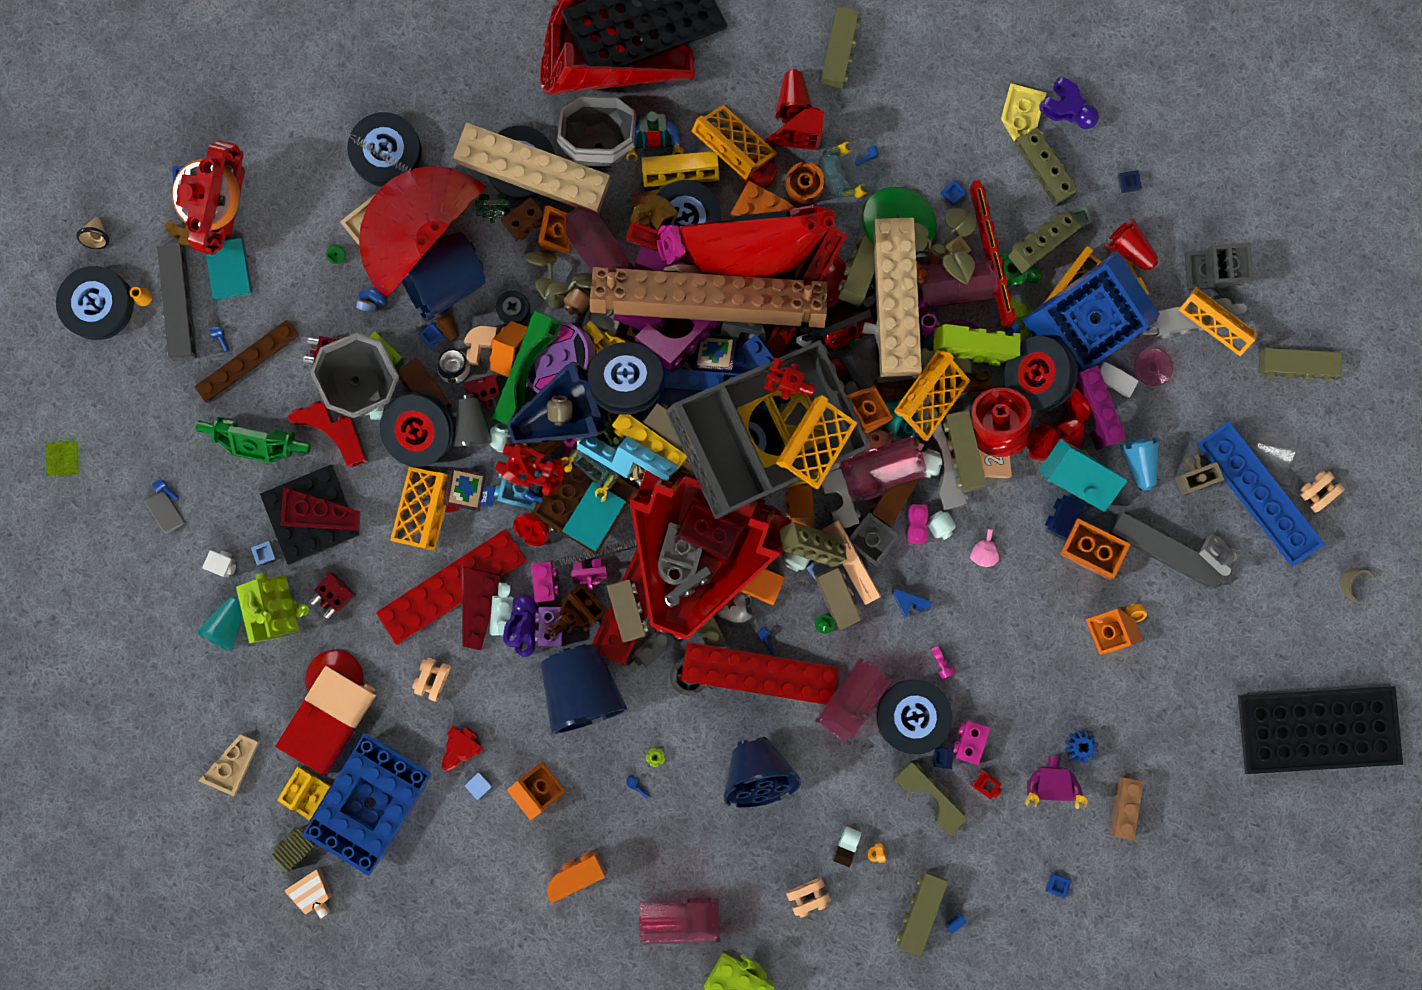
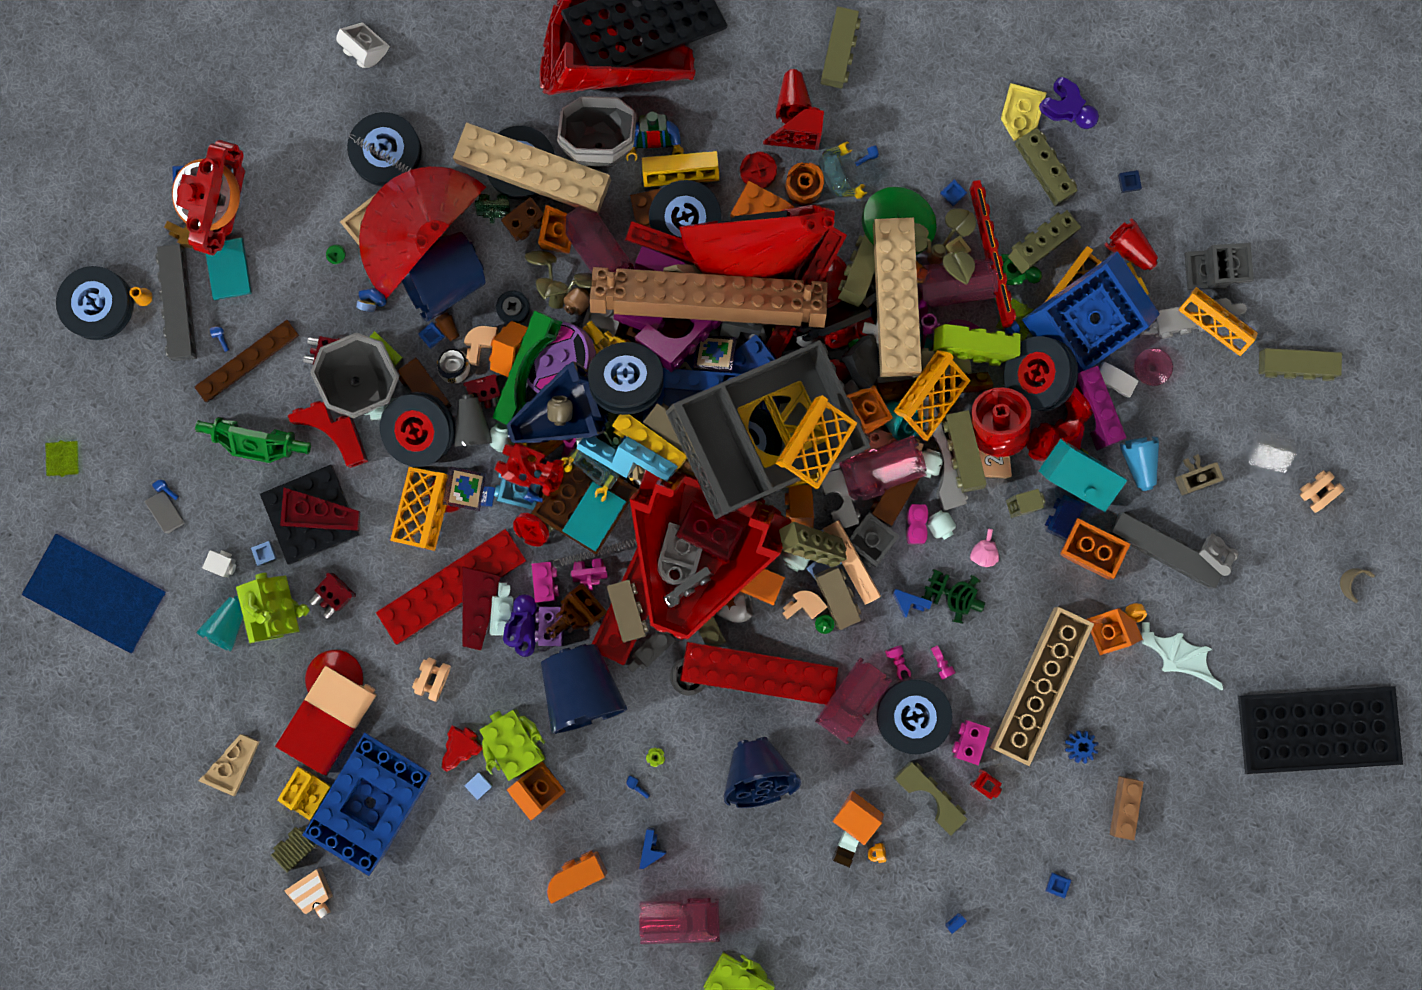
(93, 235): tan hat -> none
(93, 593): none -> clear blue piece
(362, 44): none -> white brick
(511, 742): none -> lime torso
(649, 854): none -> blue slope
(656, 210): pearl gold brick -> none
(670, 245): dark pink plate -> none
(726, 148): light orange fence -> none
(763, 634): blue hand -> none
(789, 381): red piece -> none
(803, 907): light nougat brick -> none
(808, 601): none -> light nougat brick
(858, 818): none -> orange slope
(896, 653): none -> dark pink piece
(921, 914): olive brick -> none
(943, 758): dark blue plate -> none
(972, 602): none -> dark green piece
(1025, 503): none -> olive brick
(1042, 685): none -> tan brick
(1054, 784): magenta torso -> none
(1082, 216): sand green tile -> none
(1180, 655): none -> light aqua animal
(1260, 494): blue plate -> none

